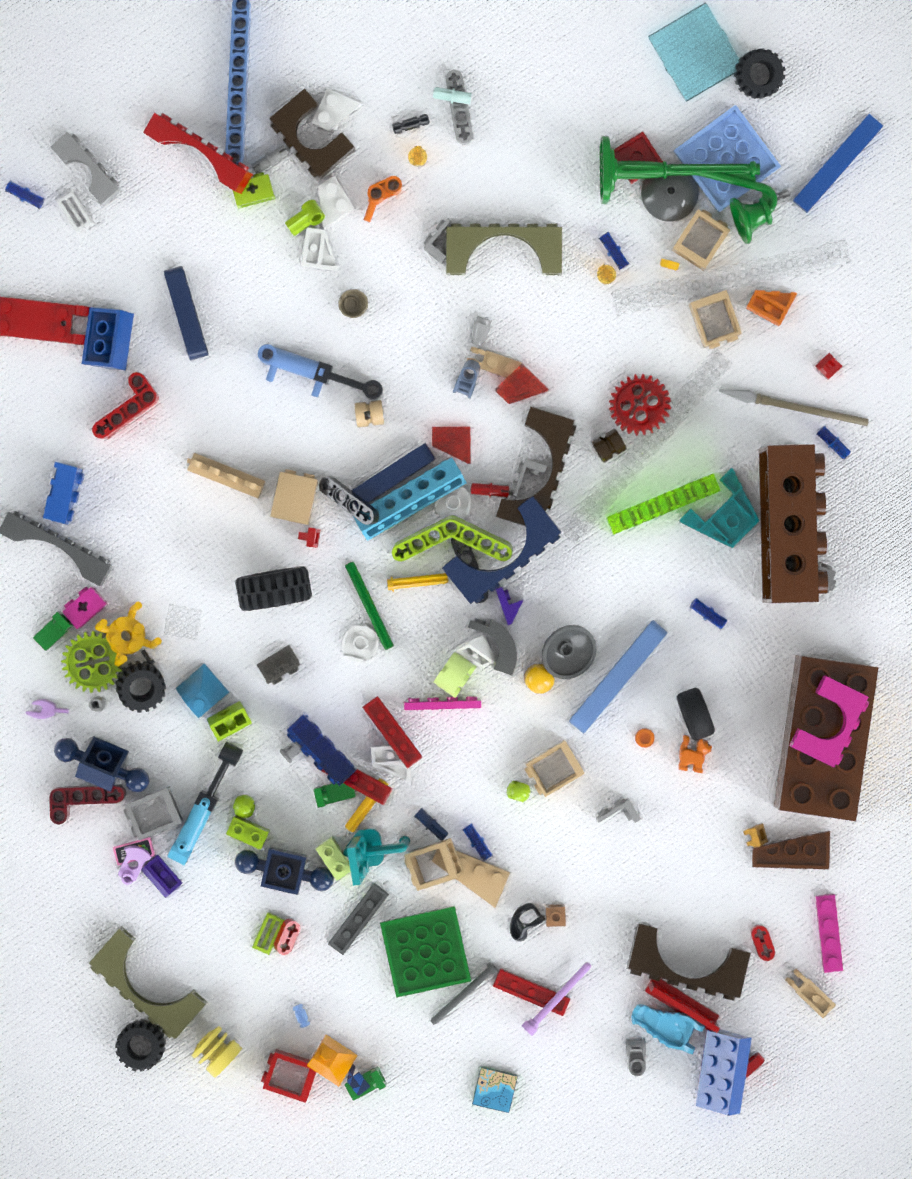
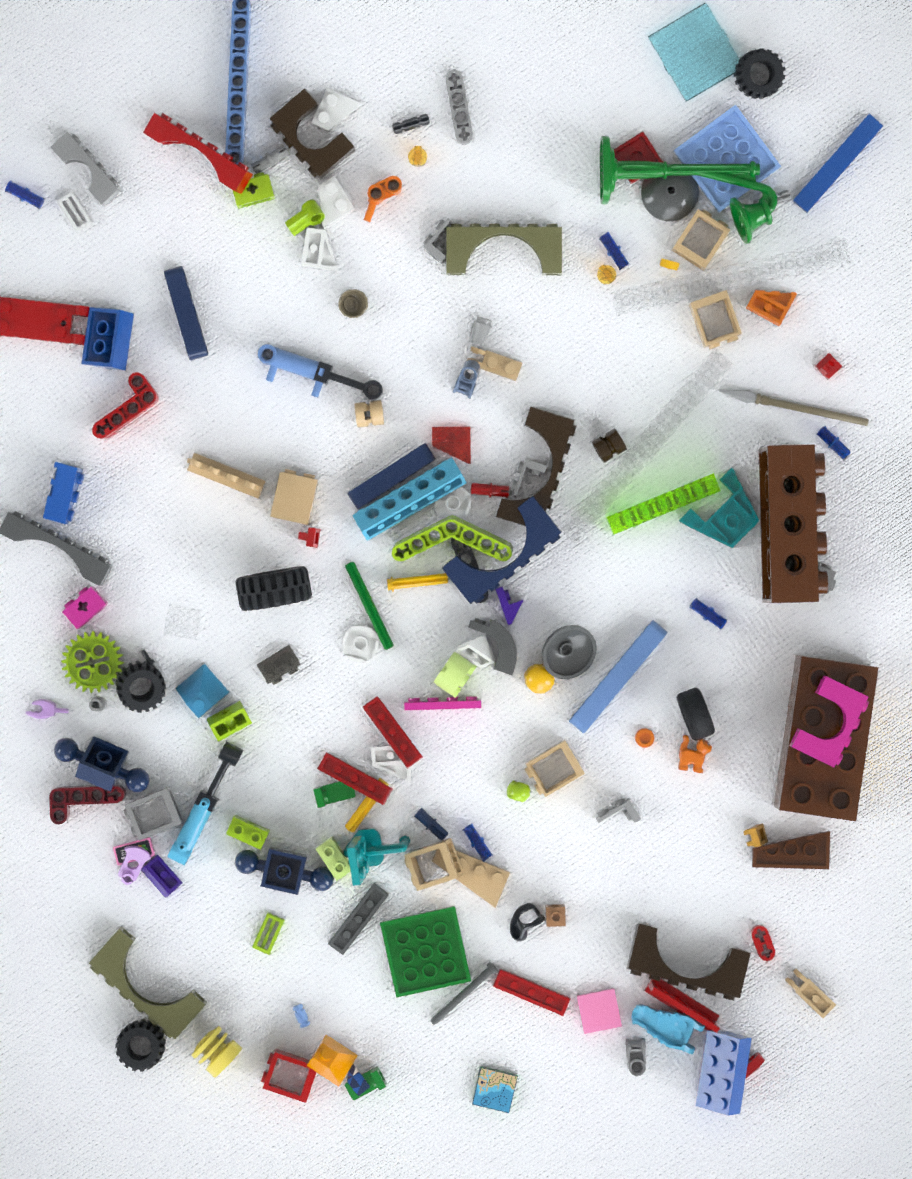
(53, 631): green bracket -> none
(136, 632): yellow plate -> none
(244, 806): lime piece -> none
(287, 936): beam -> none
(291, 751): light grey bush -> none
(320, 749): clear blue wedge -> none
(347, 503): black beam -> none
(452, 95): light aqua axle -> none
(520, 385): clear red wing -> none
(532, 1025): lavender piece -> none
(599, 1010): none -> bright pink tile
(654, 414): red gear -> none
(829, 933): dark pink plate -> none

